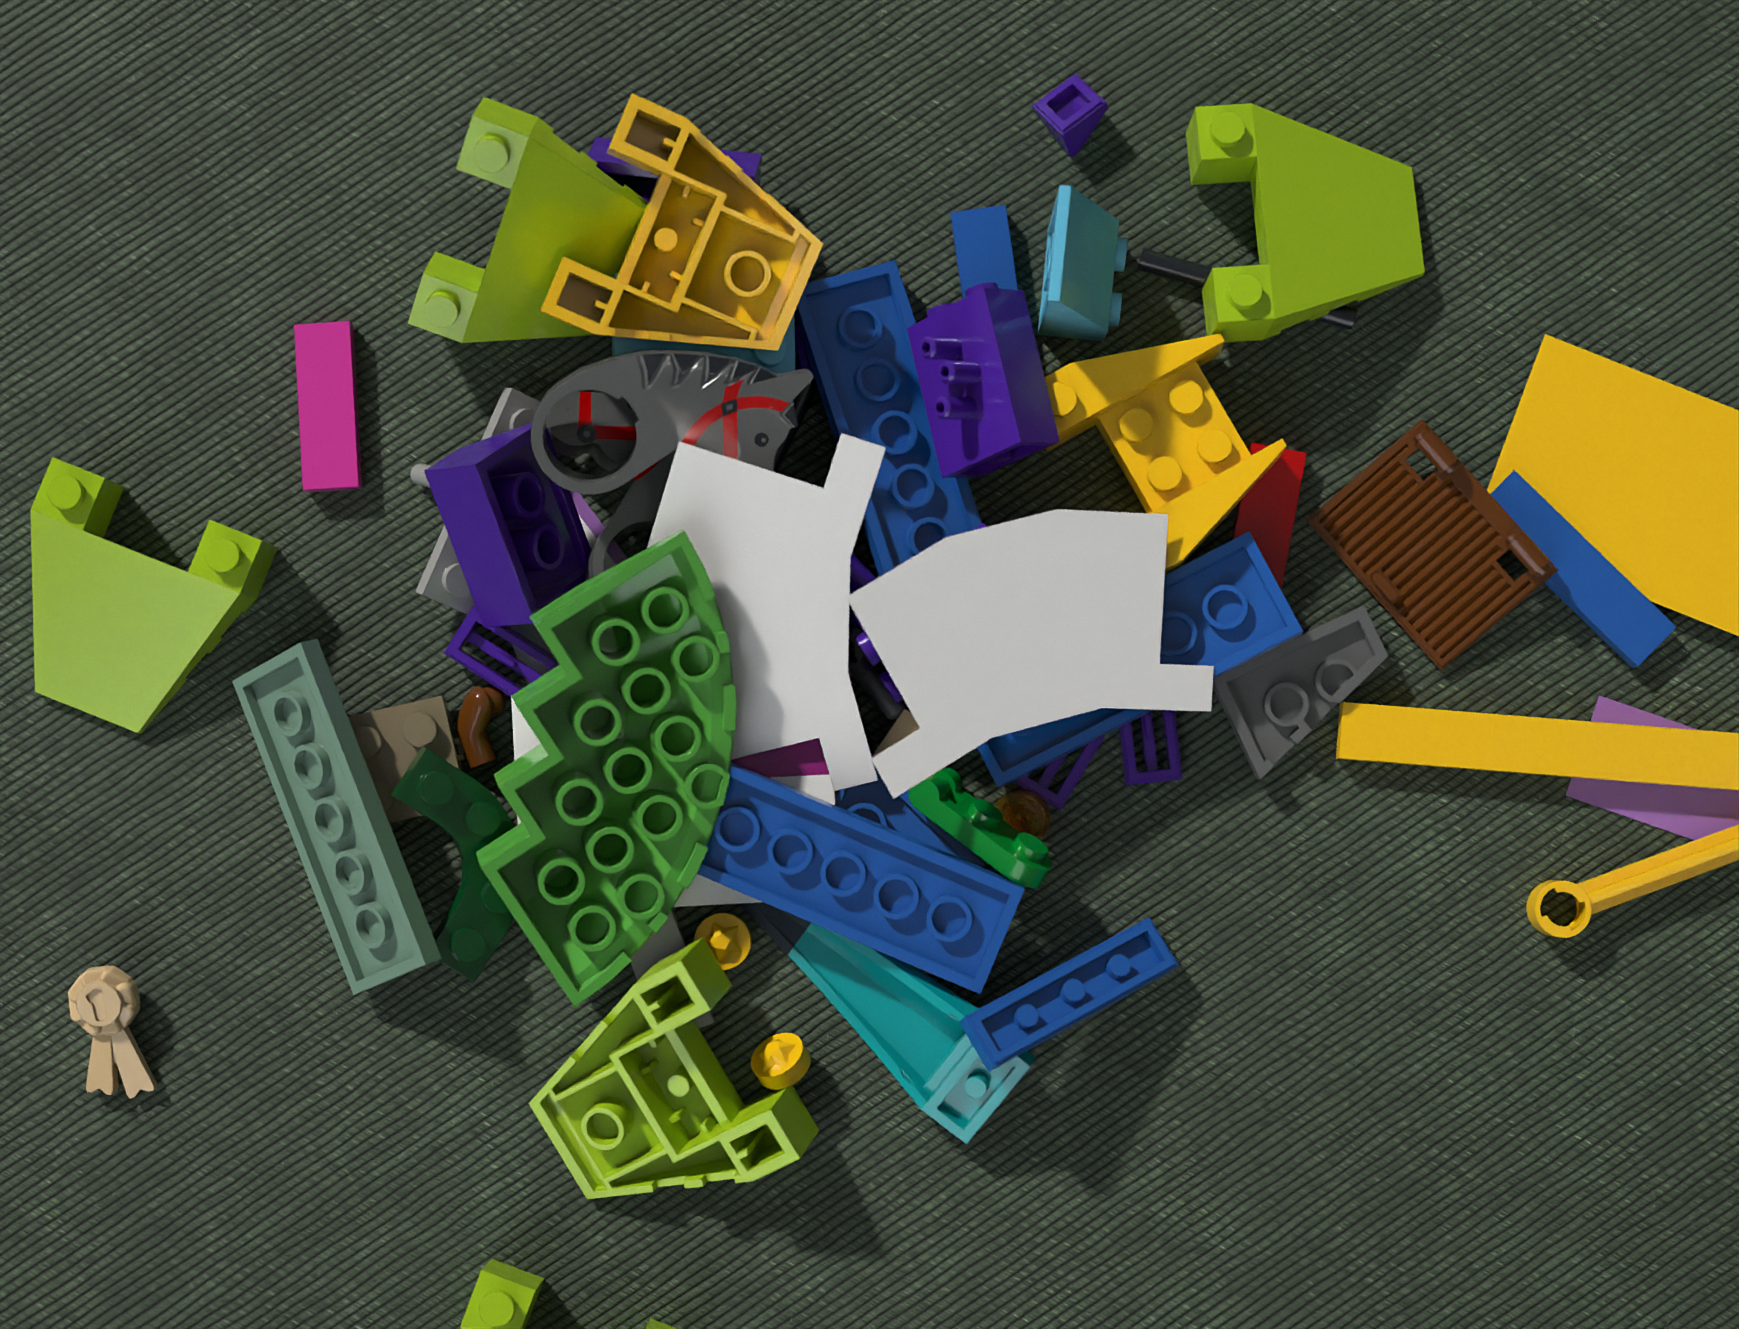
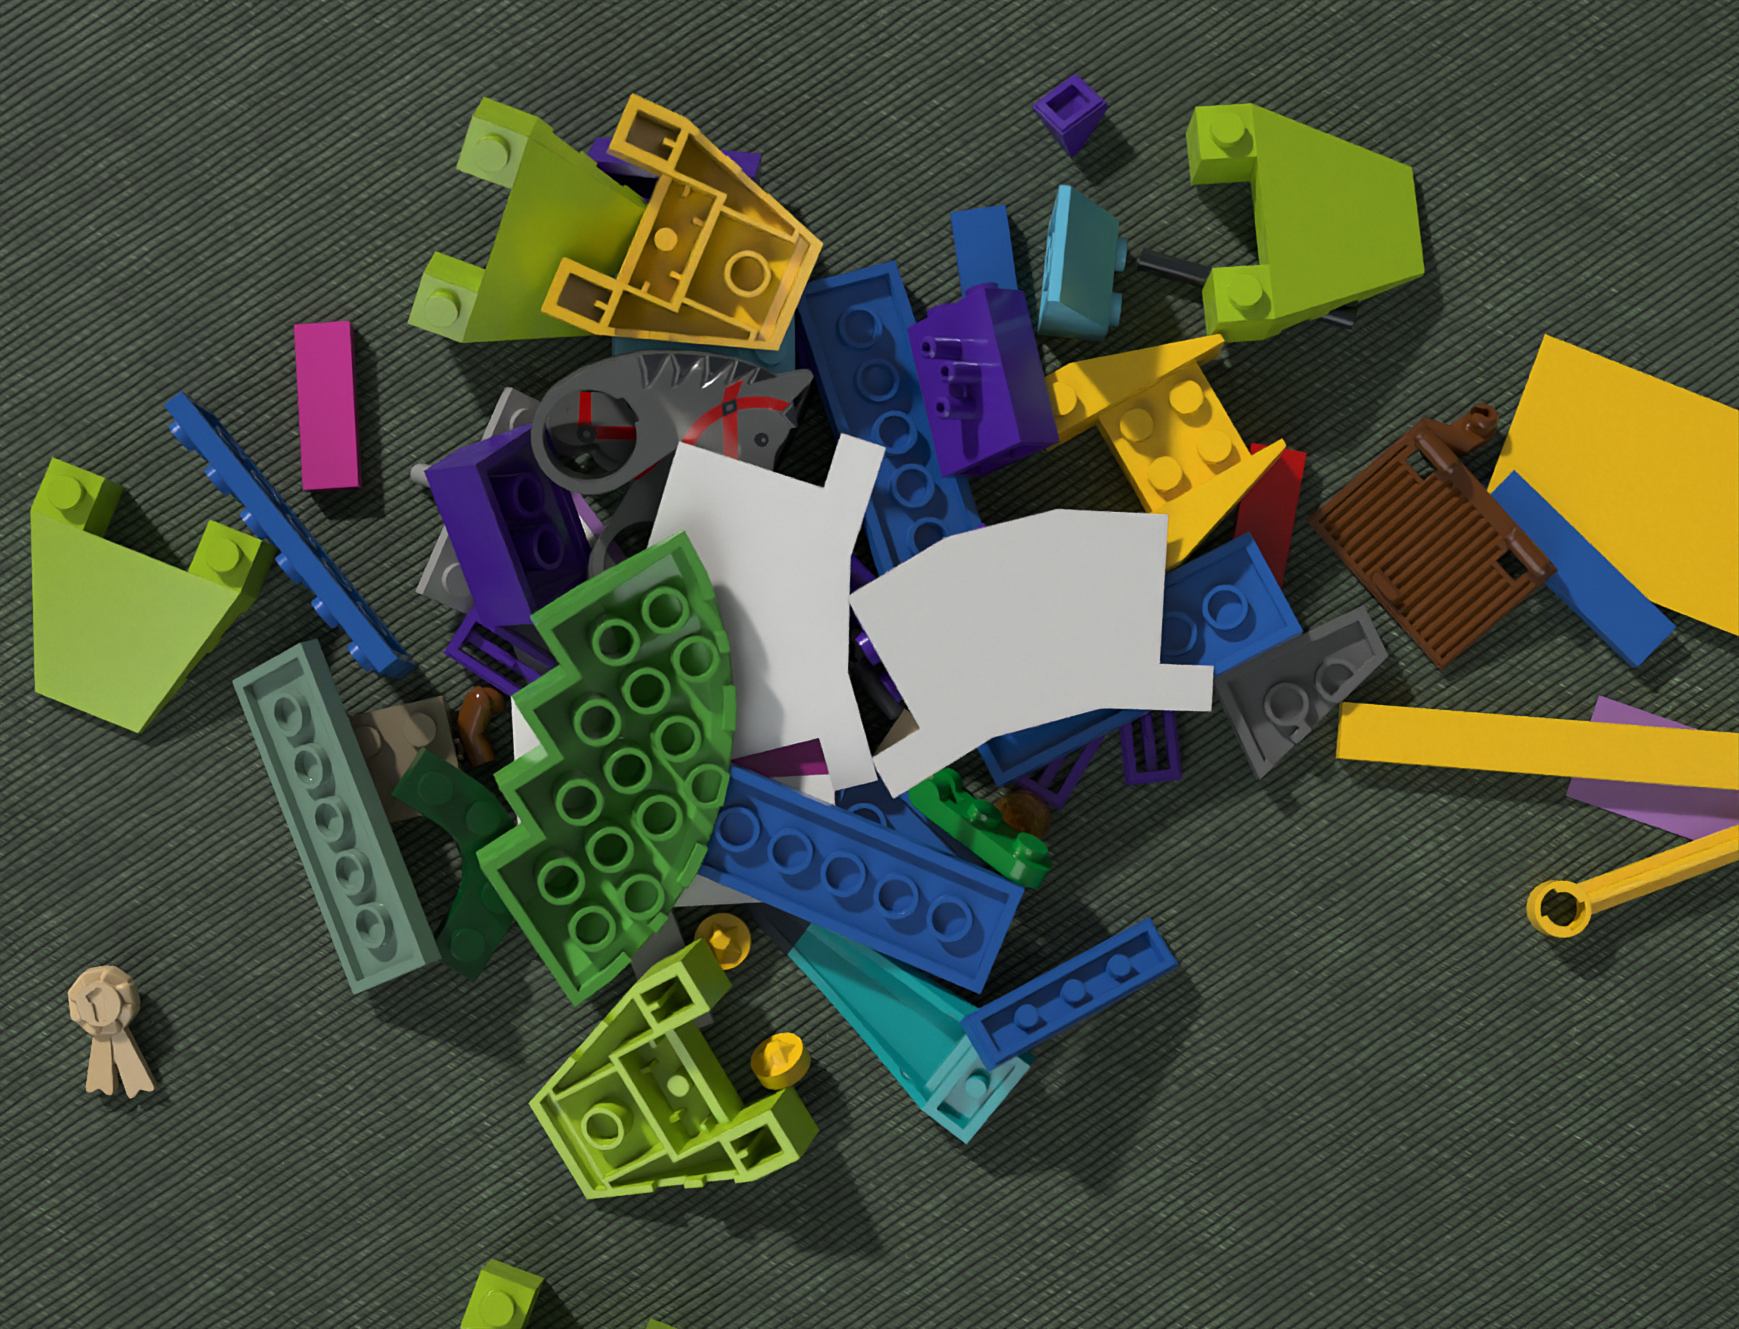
(301, 553): none -> blue plate
(1469, 431): none -> reddish brown arm

